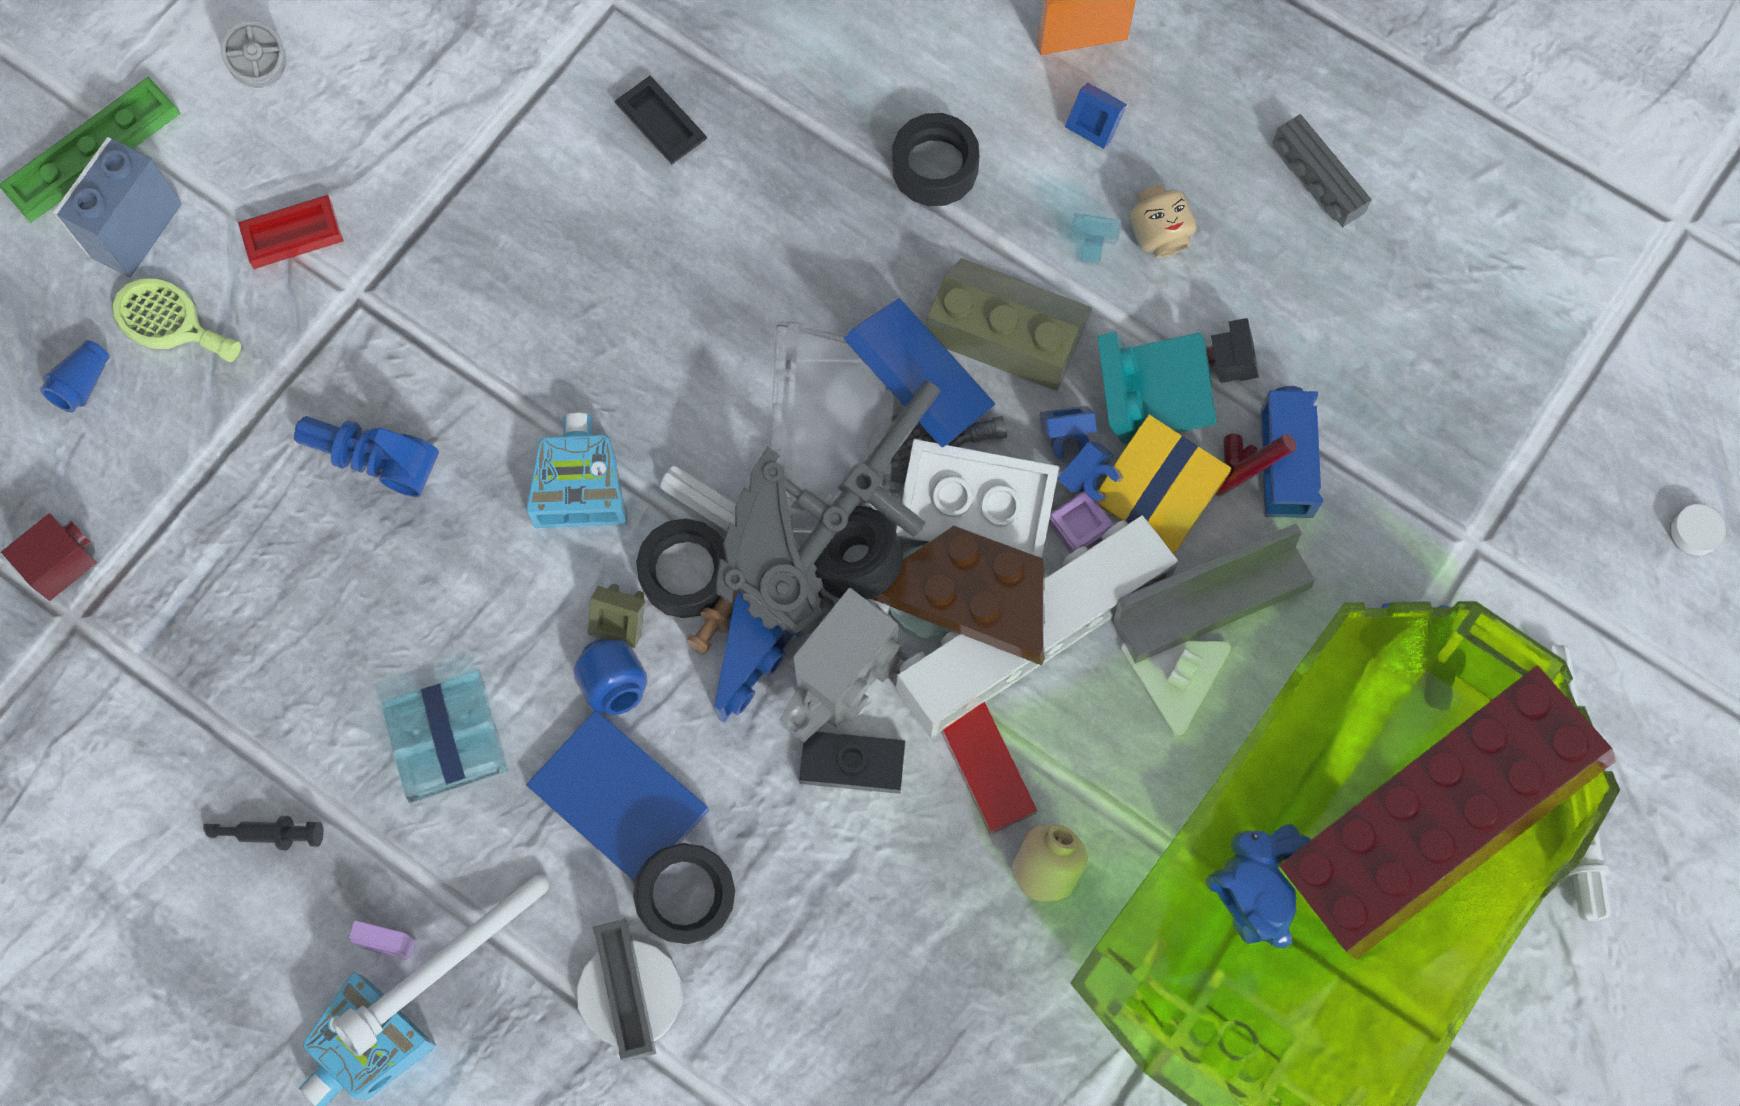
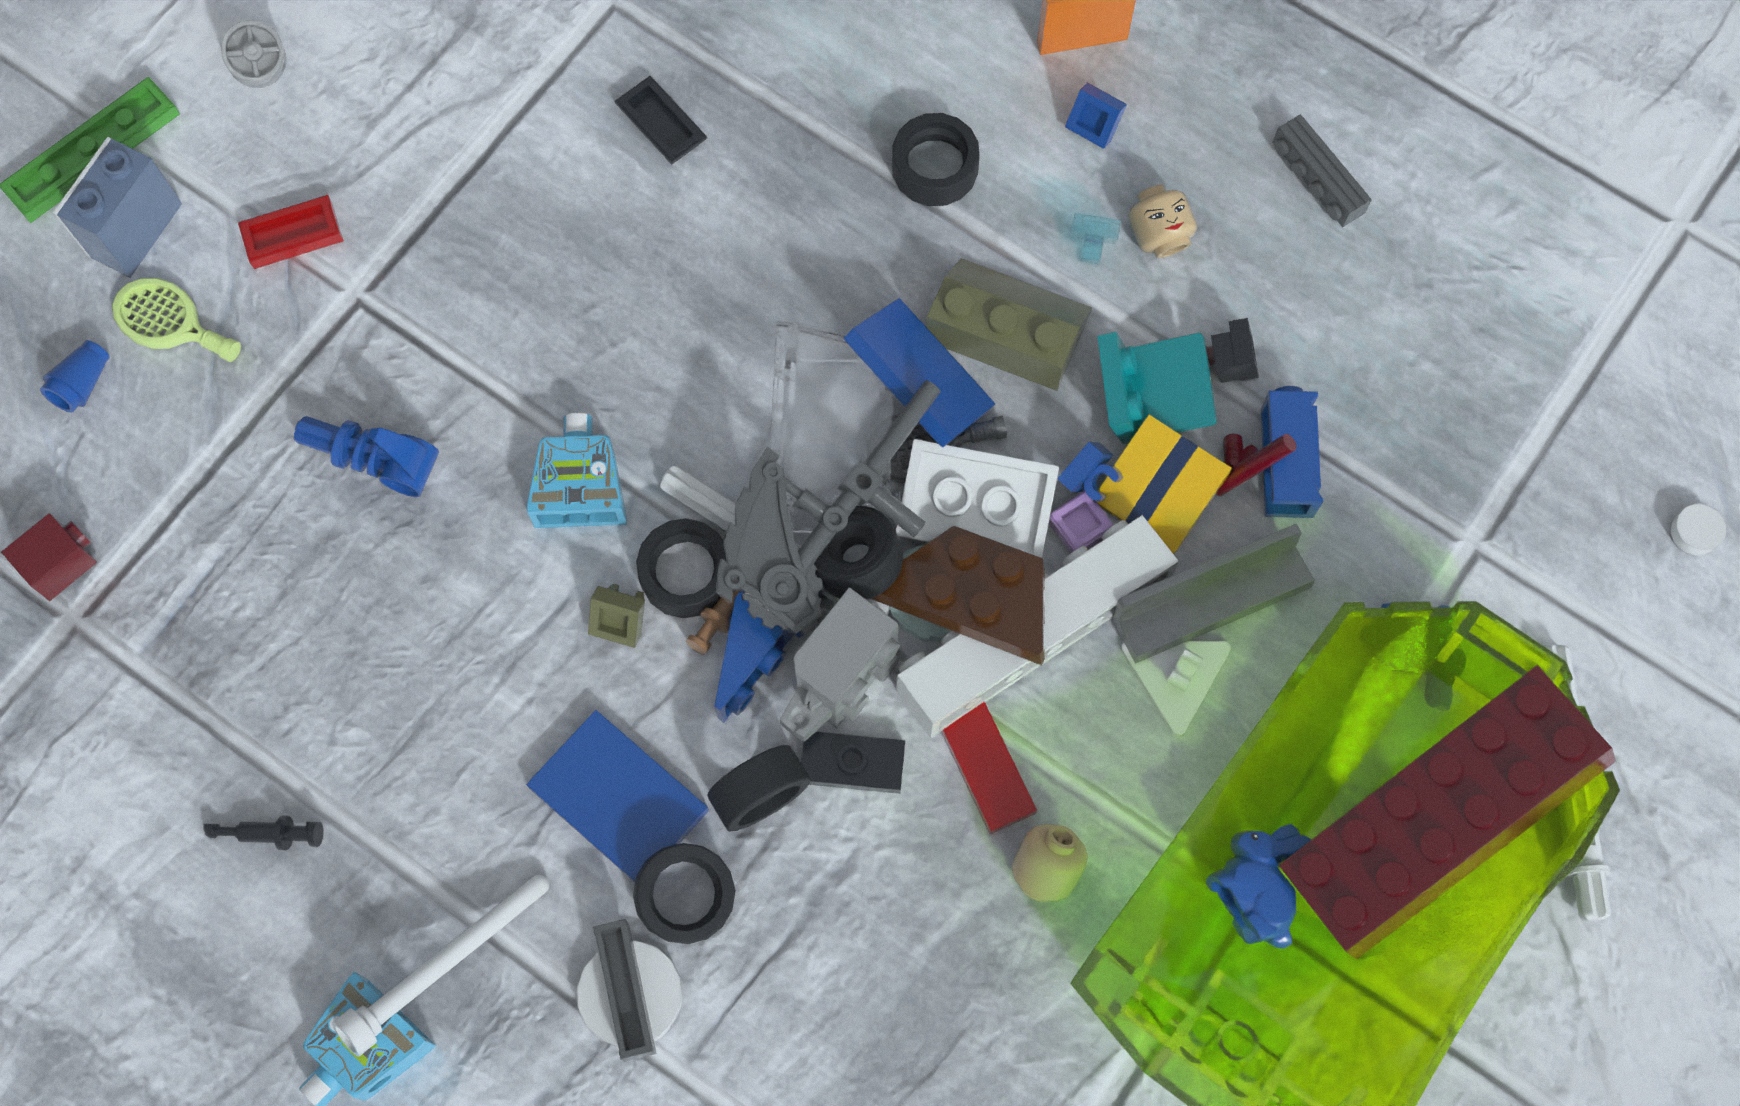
(381, 940): lavender tile -> none
(444, 736): clear light blue slope -> none
(610, 676): blue head -> none
(758, 787): none -> black tyre
(1066, 424): blue tile -> none

